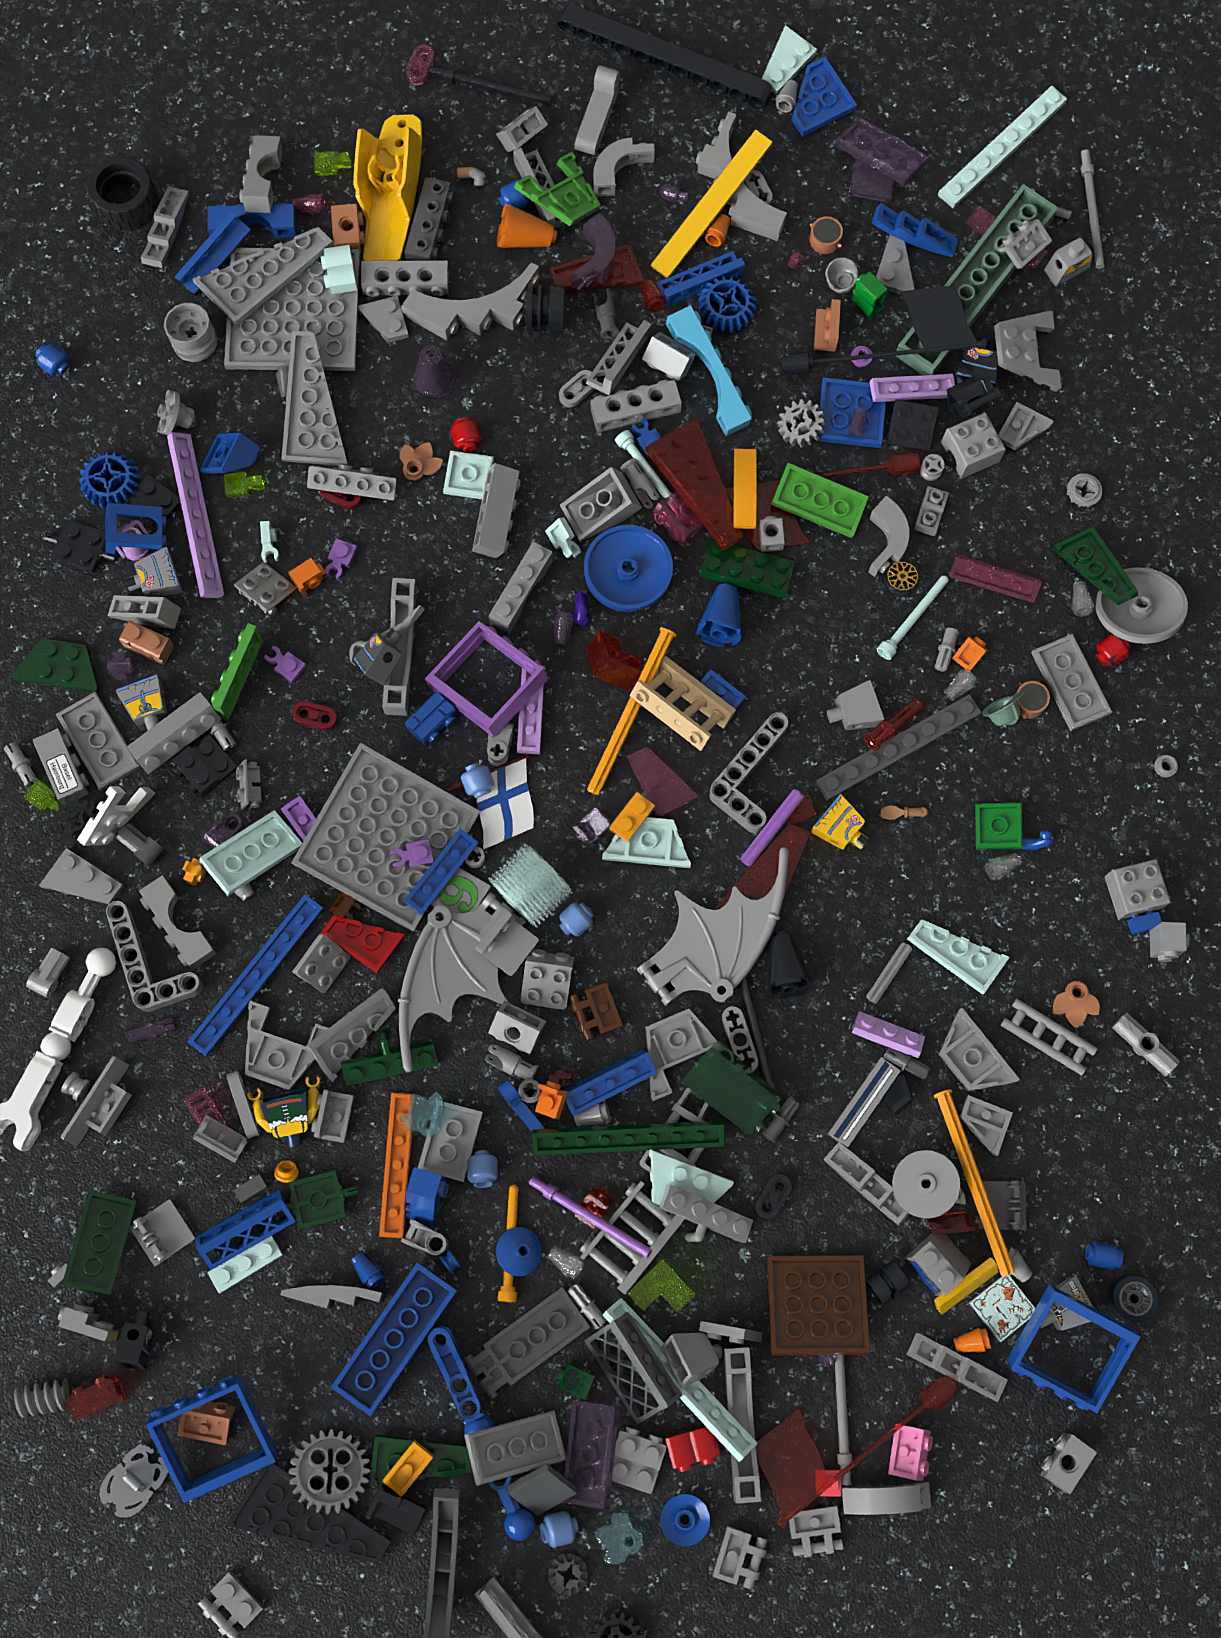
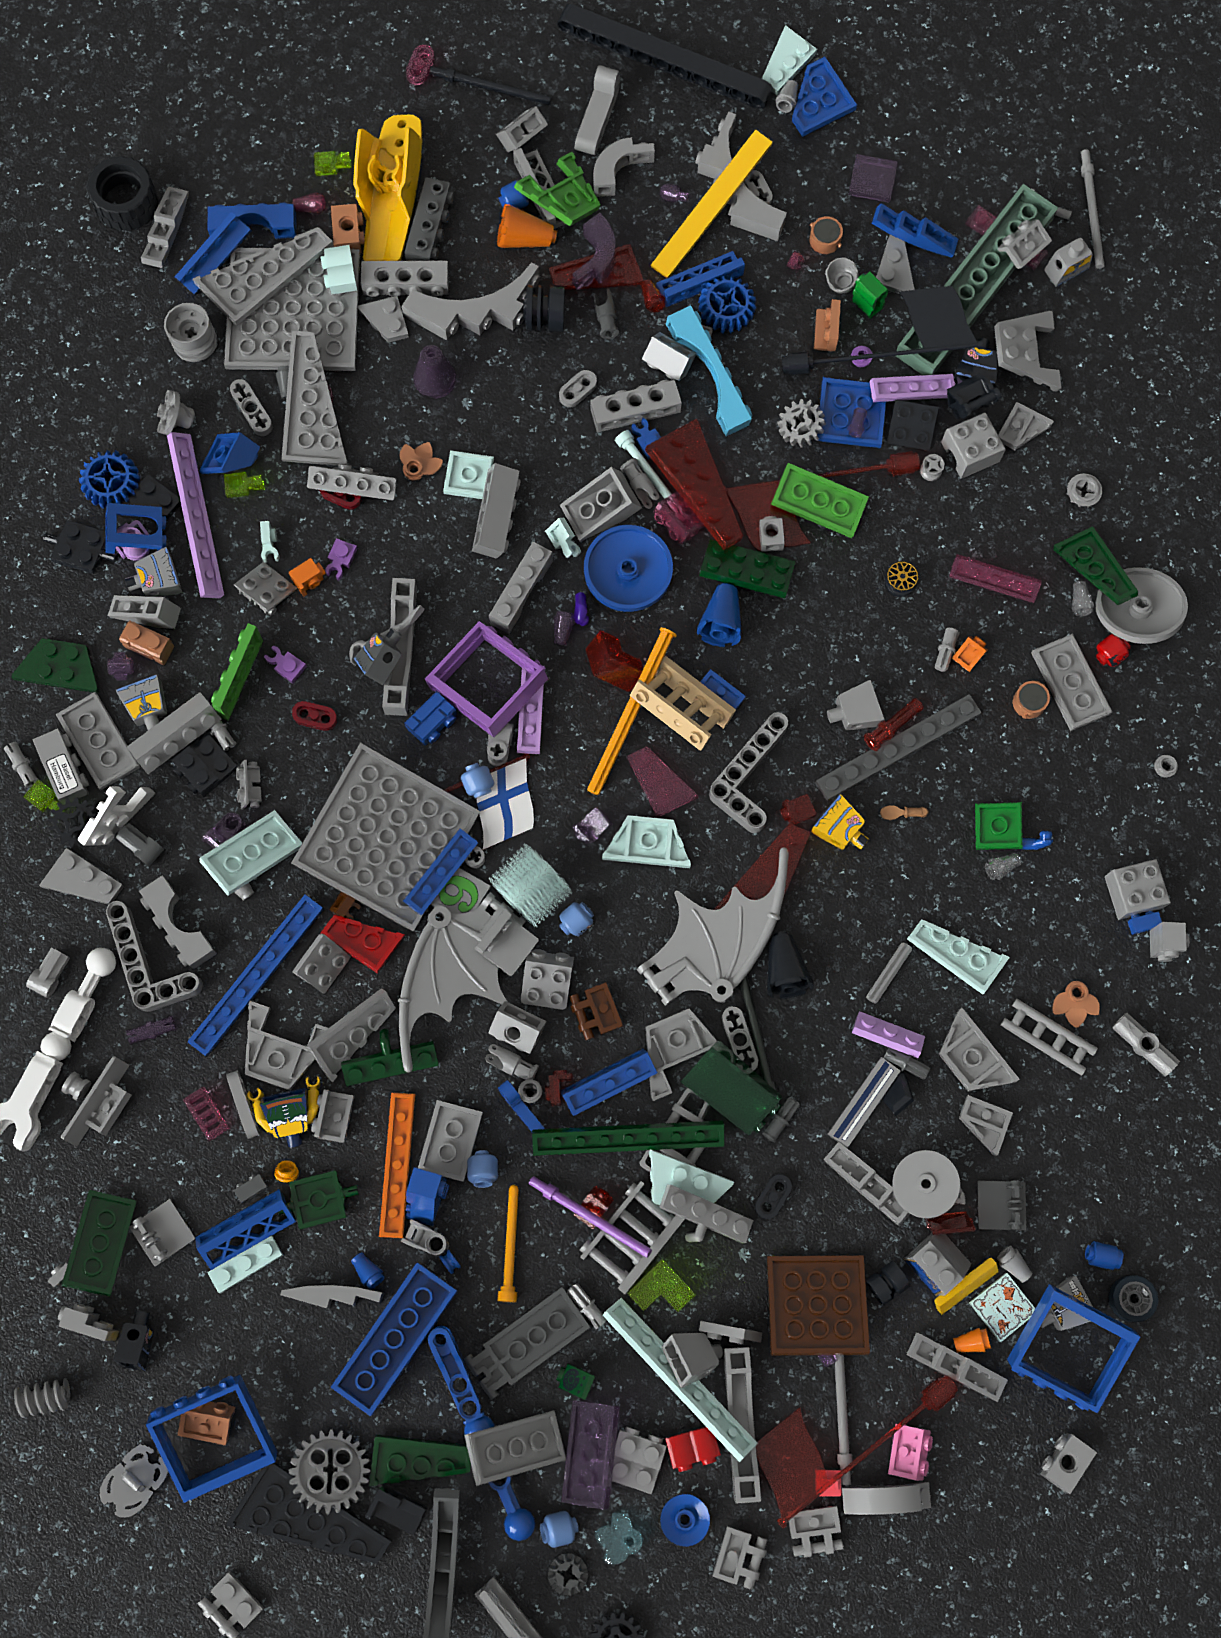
(52, 359): blue head -> none
(96, 1398): clear red brick -> none
(194, 872): light orange plate -> none
(220, 1138): light grey hinge -> none
(251, 416): none -> light grey beam
(264, 156): light grey arch -> none
(299, 816): medium lavender plate -> none
(408, 1468): light orange plate -> none
(416, 853): medium lavender plate -> none
(423, 1111): clear light blue plate -> none
(466, 434): red head -> none
(472, 172): arm -> none
(508, 1251): blue dish -> none
(541, 1489): dark grey tile -> none
(551, 1099): orange bracket -> none
(566, 1262): clear cone -> none
(594, 1115): light grey cone -> none
(622, 360): light grey fence -> none
(632, 817): light orange plate -> none
(642, 1361): dark grey fence -> none
(718, 230): orange cone -> none
(744, 489): light orange slope -> none
(772, 827): medium lavender axle -> none
(882, 151): clear purple plate -> none
(888, 648): light aqua piece -> none
(894, 524): light grey arch -> none
(931, 511): light grey slope -> none
(960, 684): clear cone -> none
(975, 1183): light orange axle -> none
(1002, 147): light aqua plate -> none
(1004, 710): sand green piece -> none

